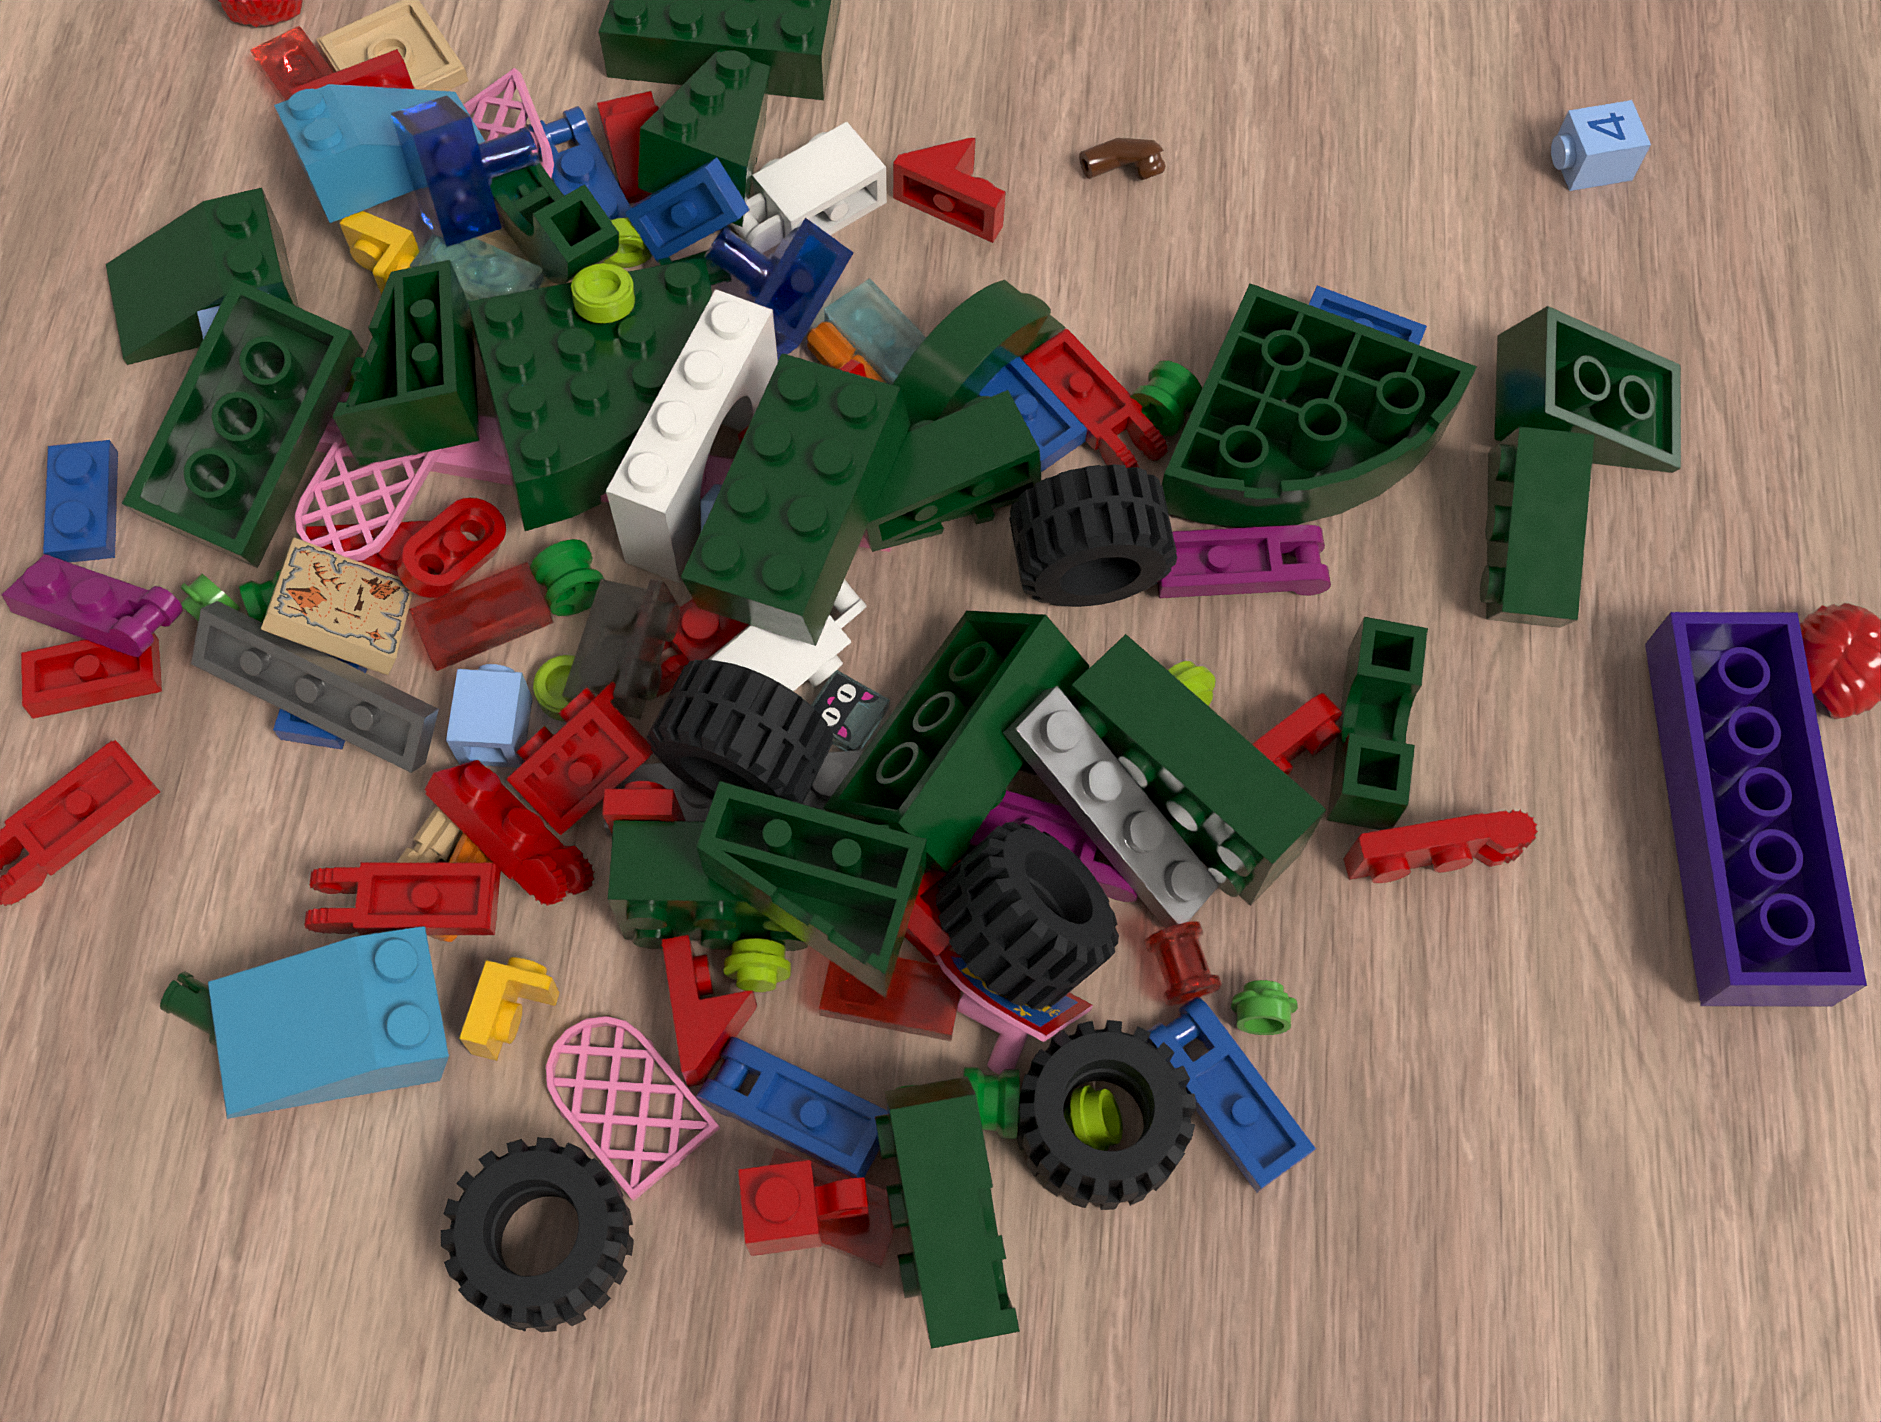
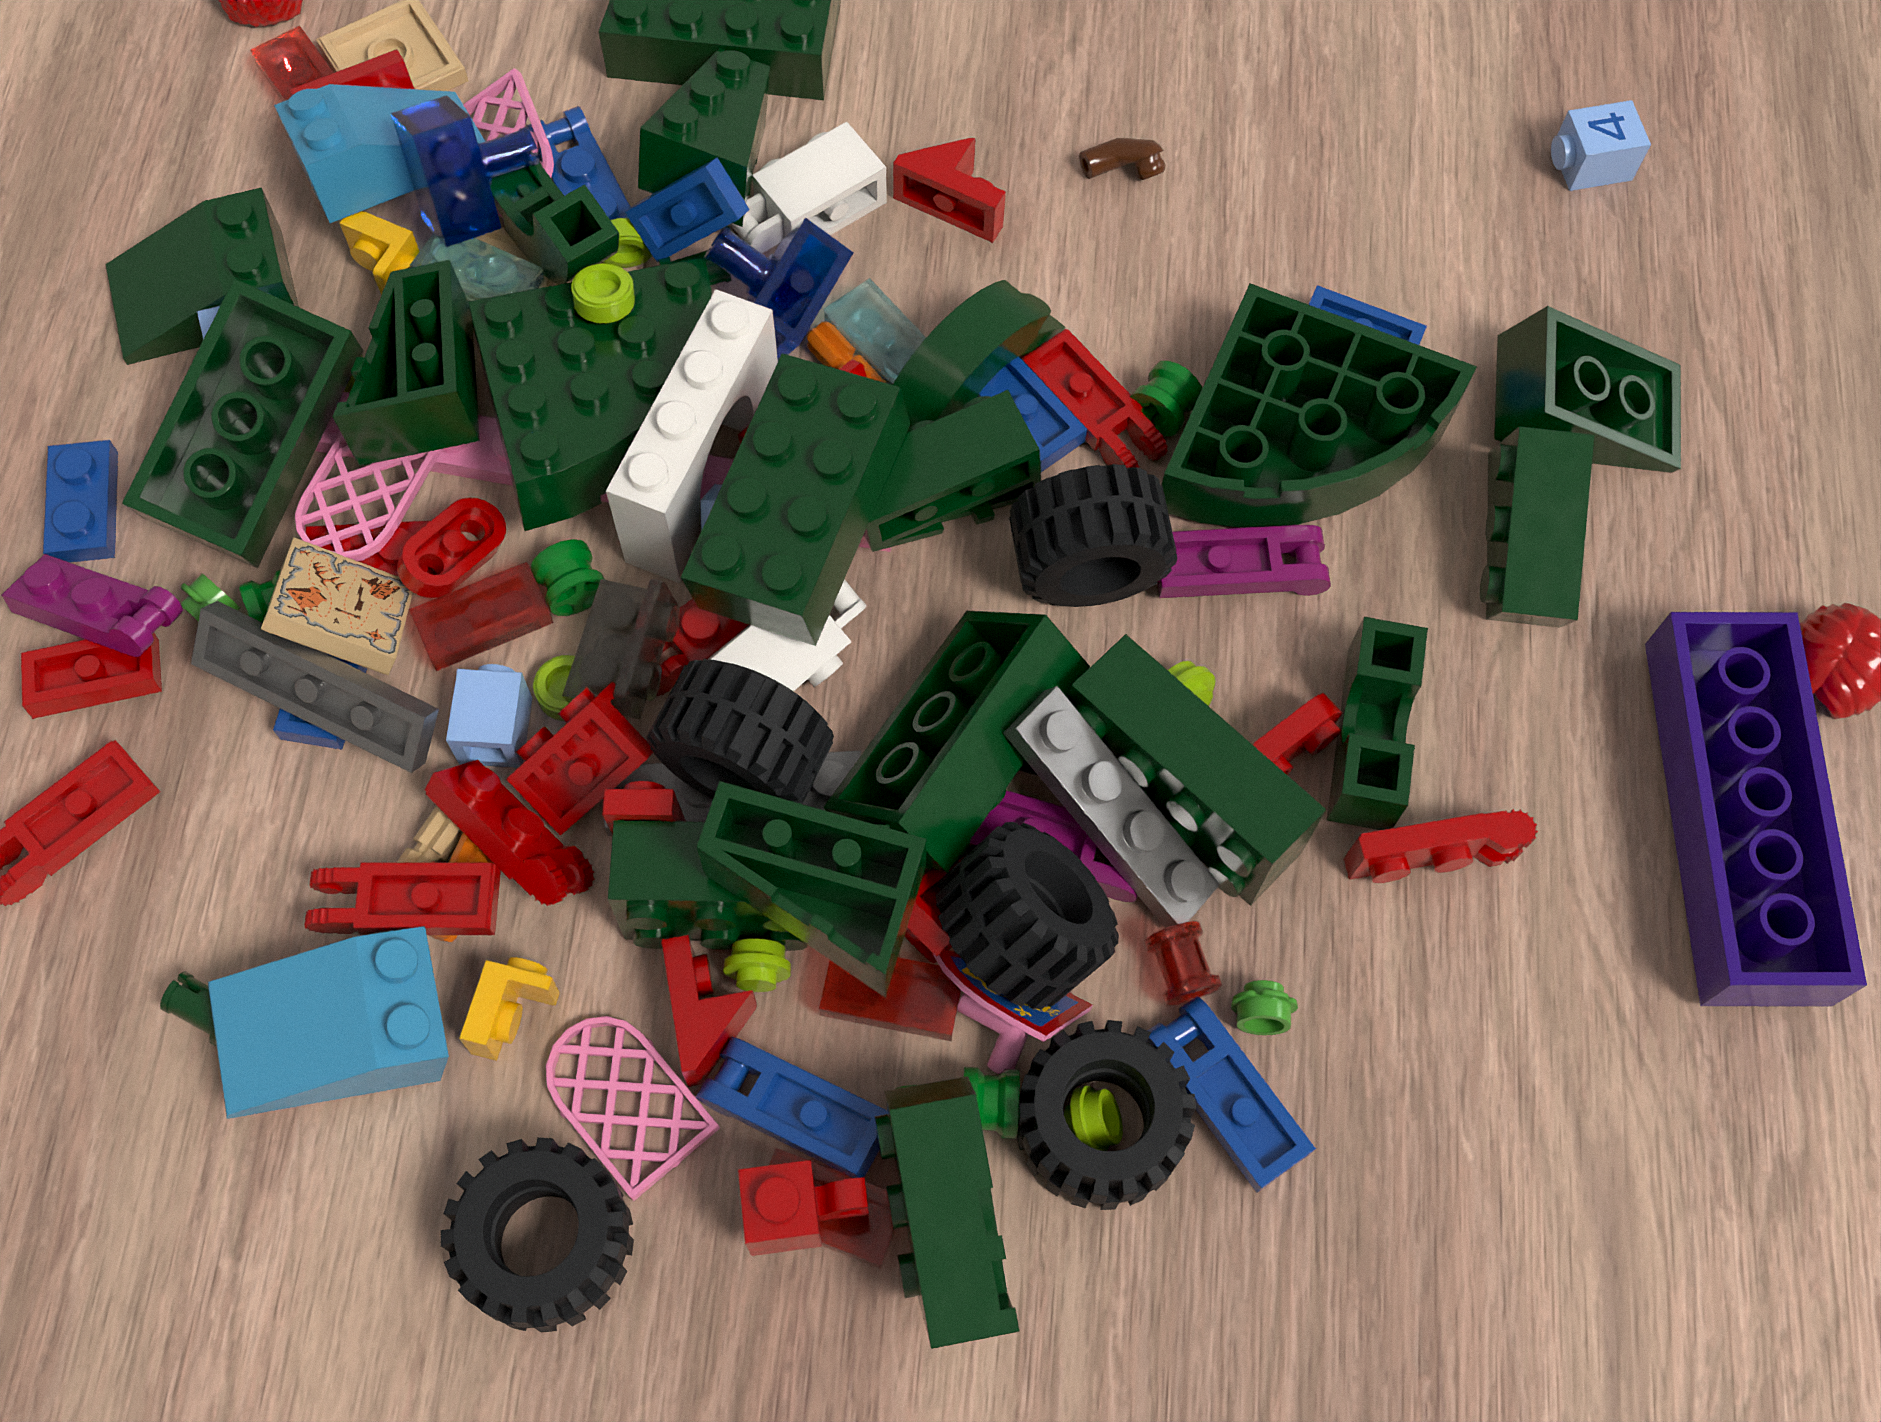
(621, 125): red slope -> none
(850, 710): tile -> none

